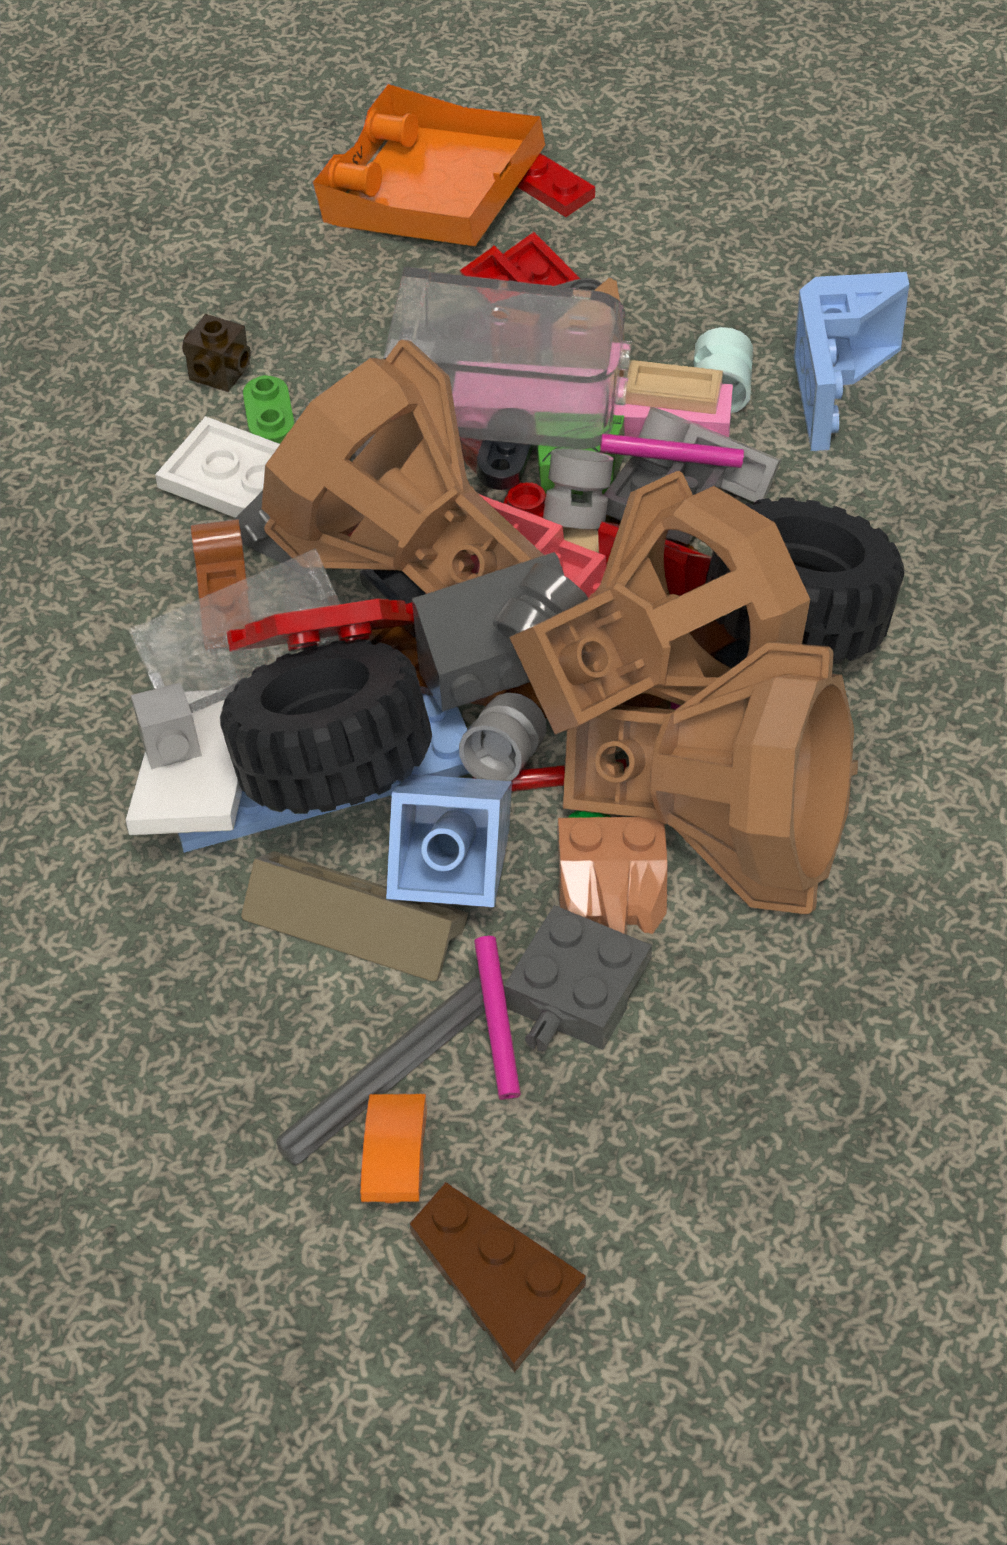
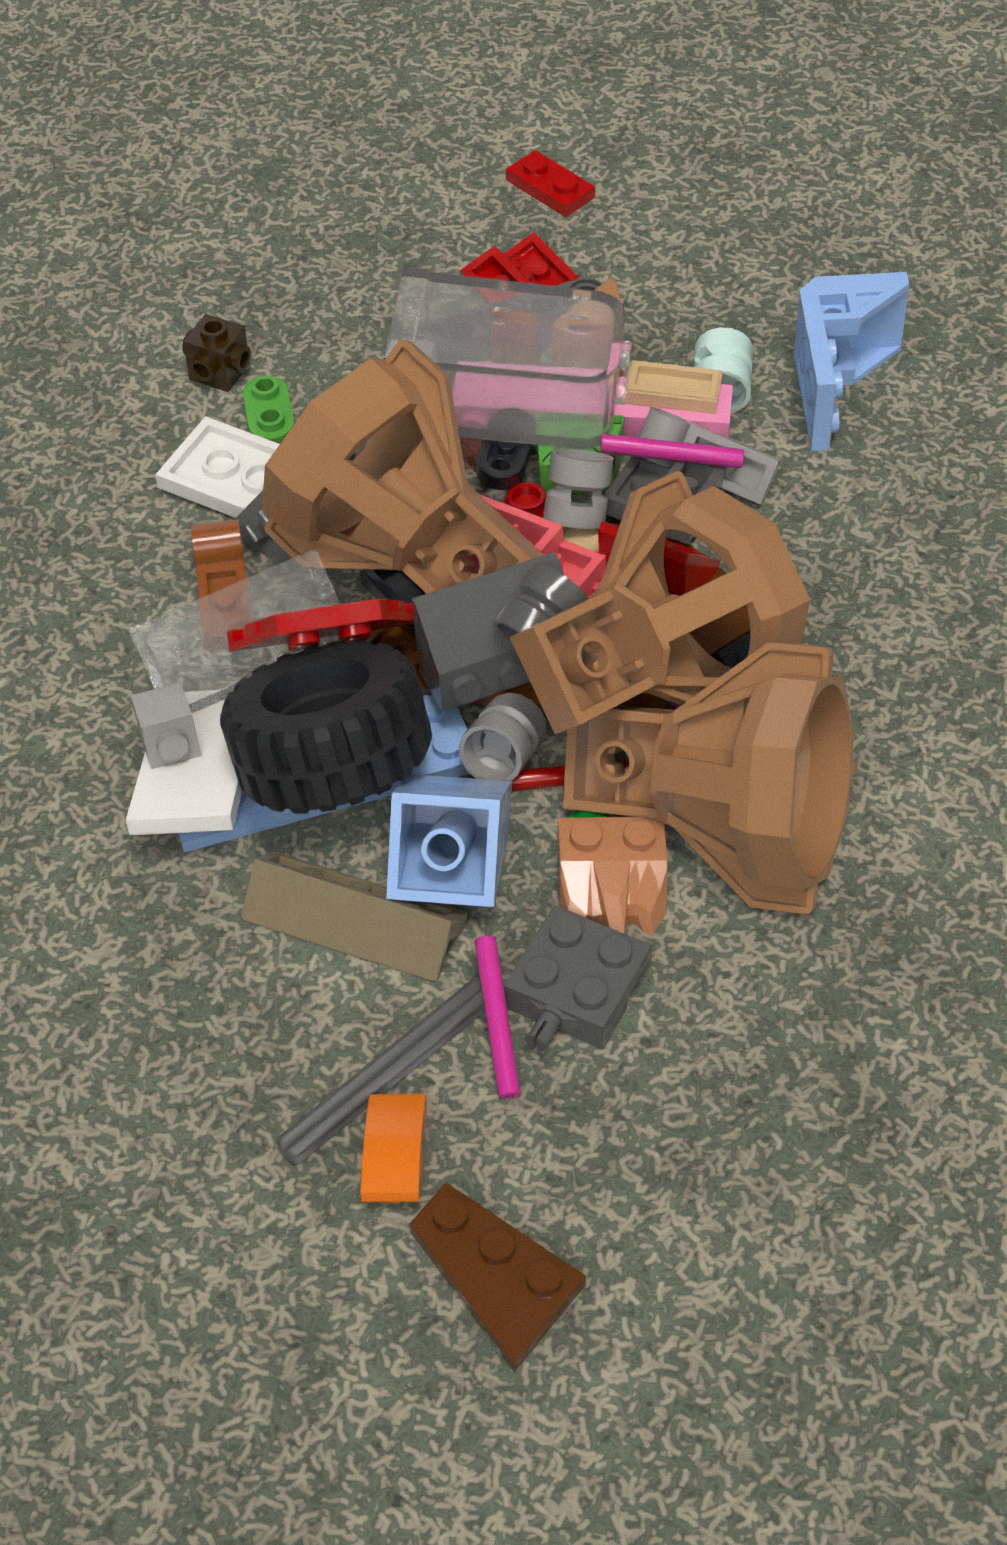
(437, 173): orange piece -> none
(845, 568): black tyre -> none

